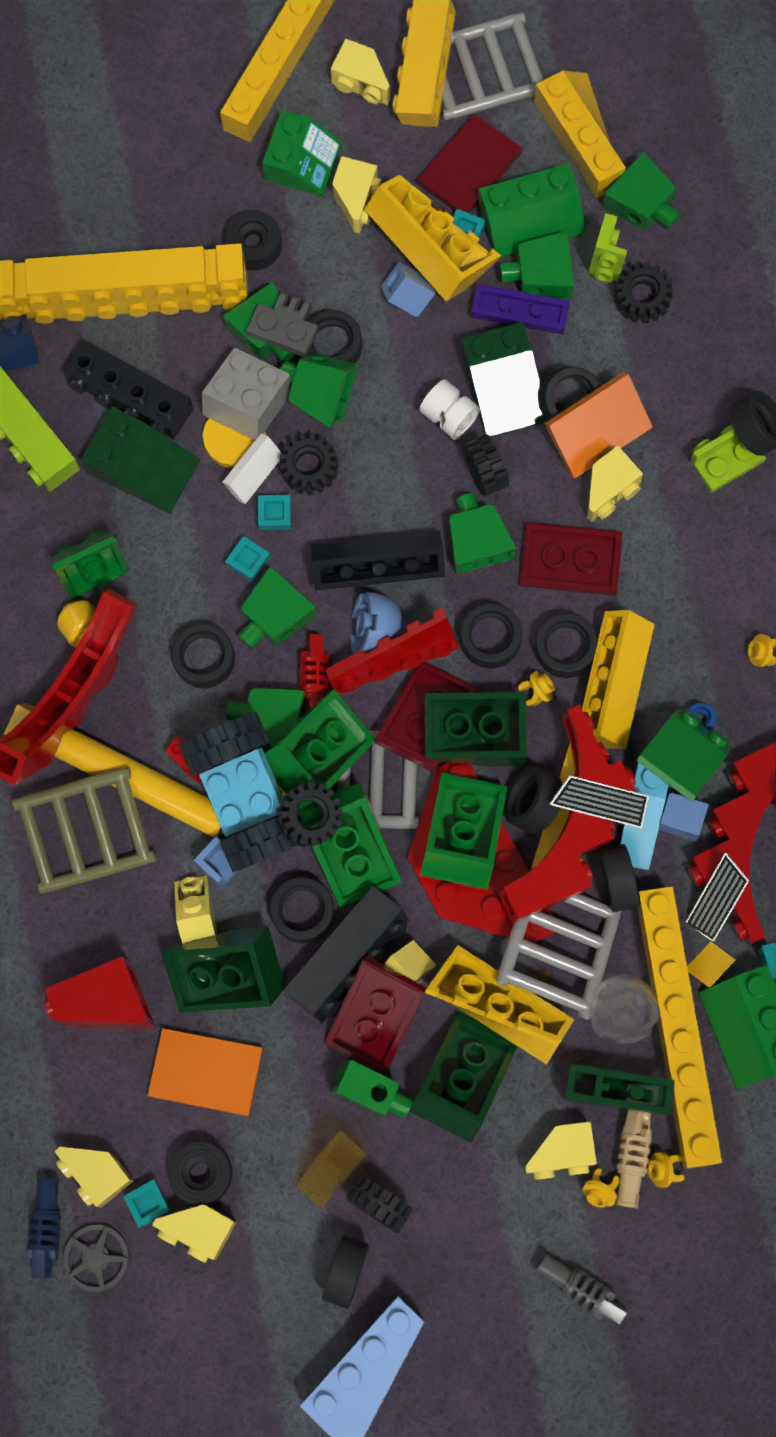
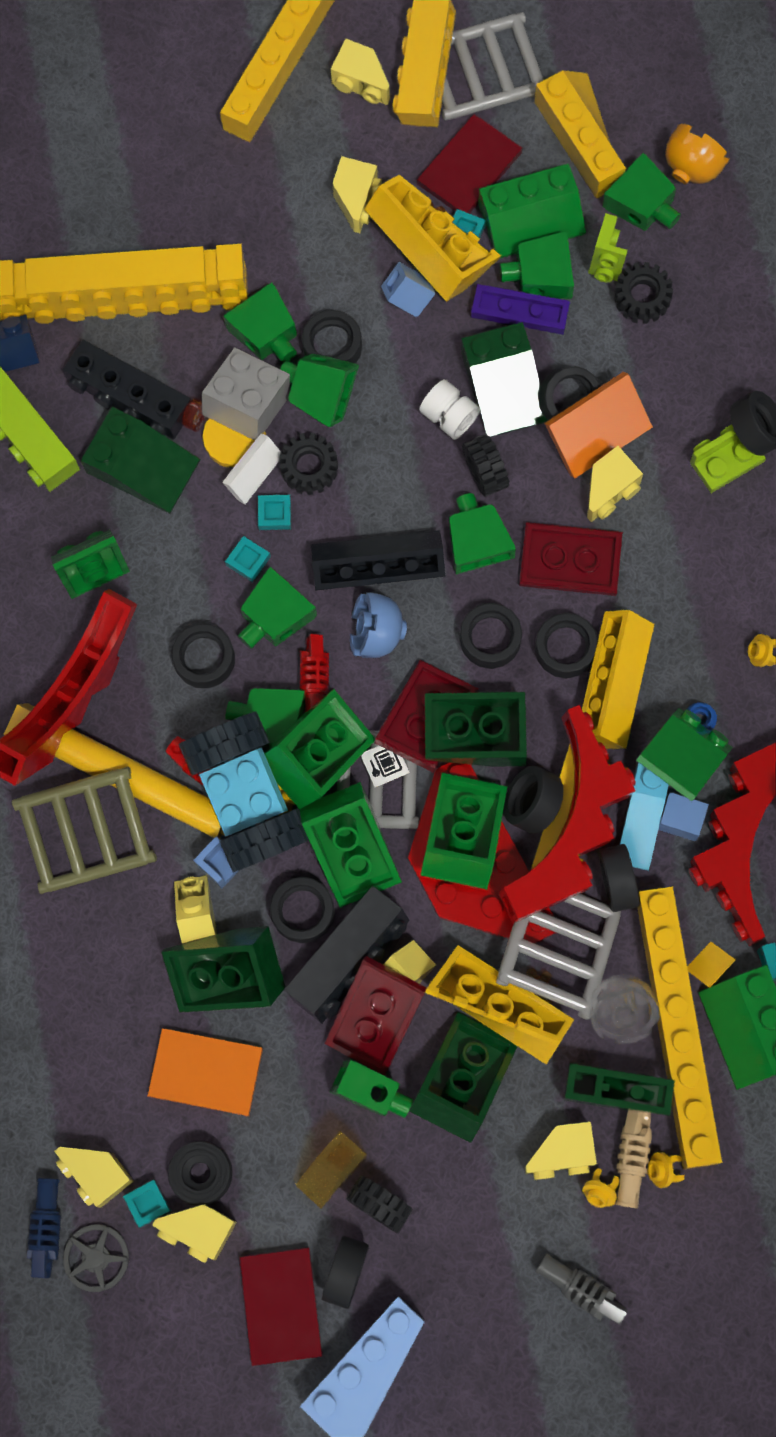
(74, 620): yellow head -> none
(100, 999): red slope -> none
(193, 415): none -> clear red tile
(256, 223): black tyre -> none
(280, 1306): none -> dark red tile
(284, 326): dark grey hinge -> none
(301, 154): green slope -> none
(329, 814): black tyre -> none
(383, 765): none -> white sticker
(393, 655): red wing -> none
(542, 688): yellow plate -> none
(602, 801): sticker -> none
(694, 157): none -> light orange cylinder
(718, 898): sticker -> none

